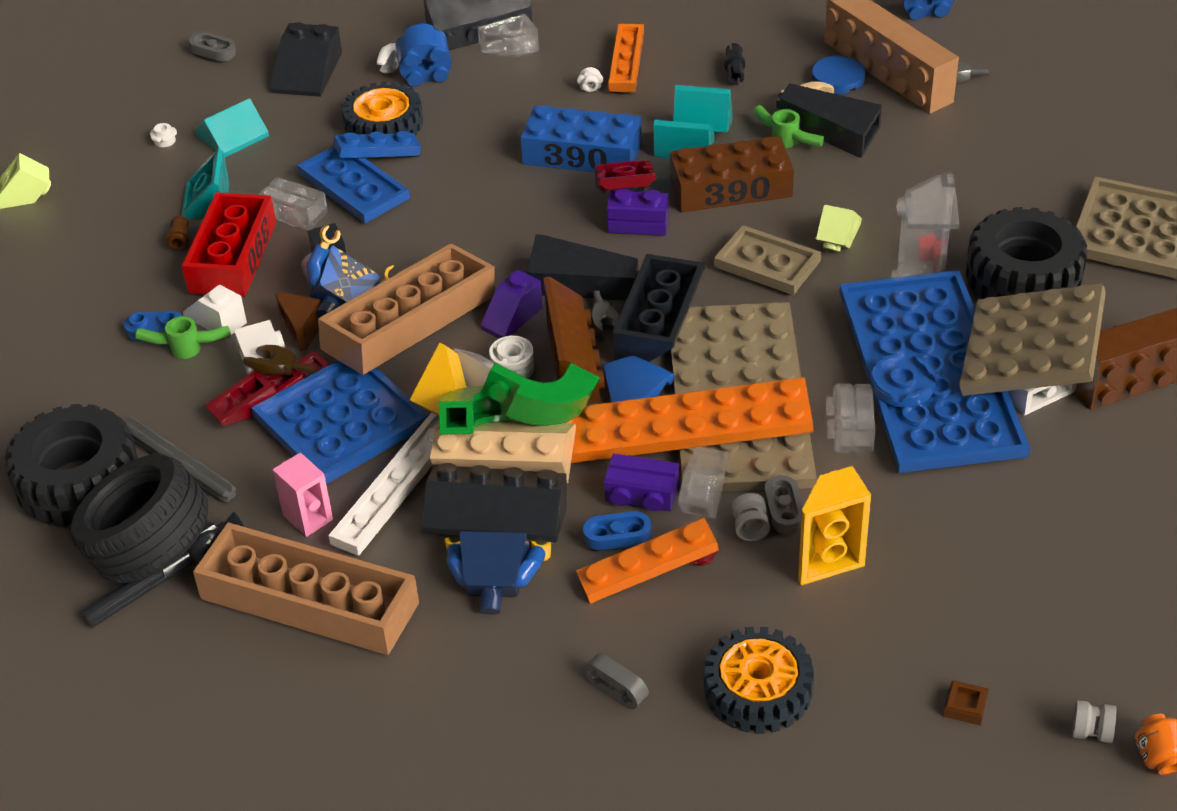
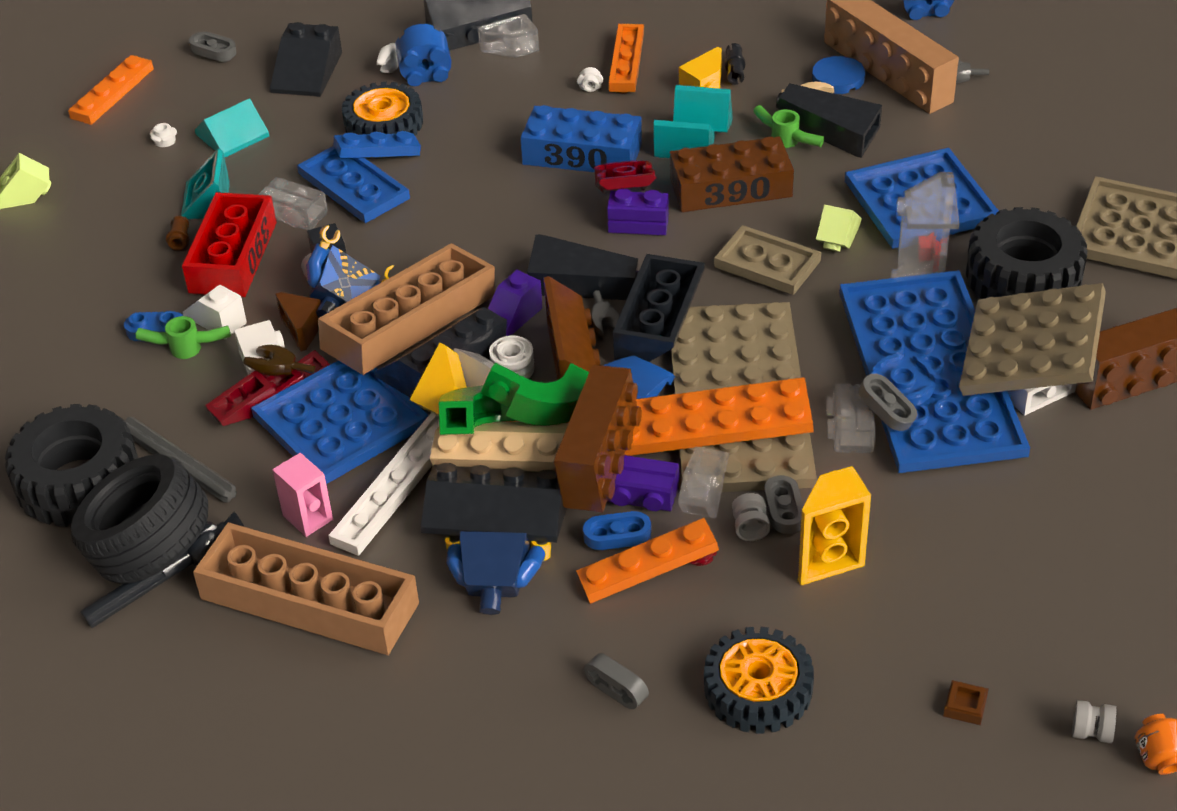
(110, 89): none -> orange plate
(470, 333): none -> black slope
(597, 438): none -> reddish brown brick
(703, 70): none -> yellow slope
(882, 184): none -> blue plate
(887, 402): none -> dark grey plate

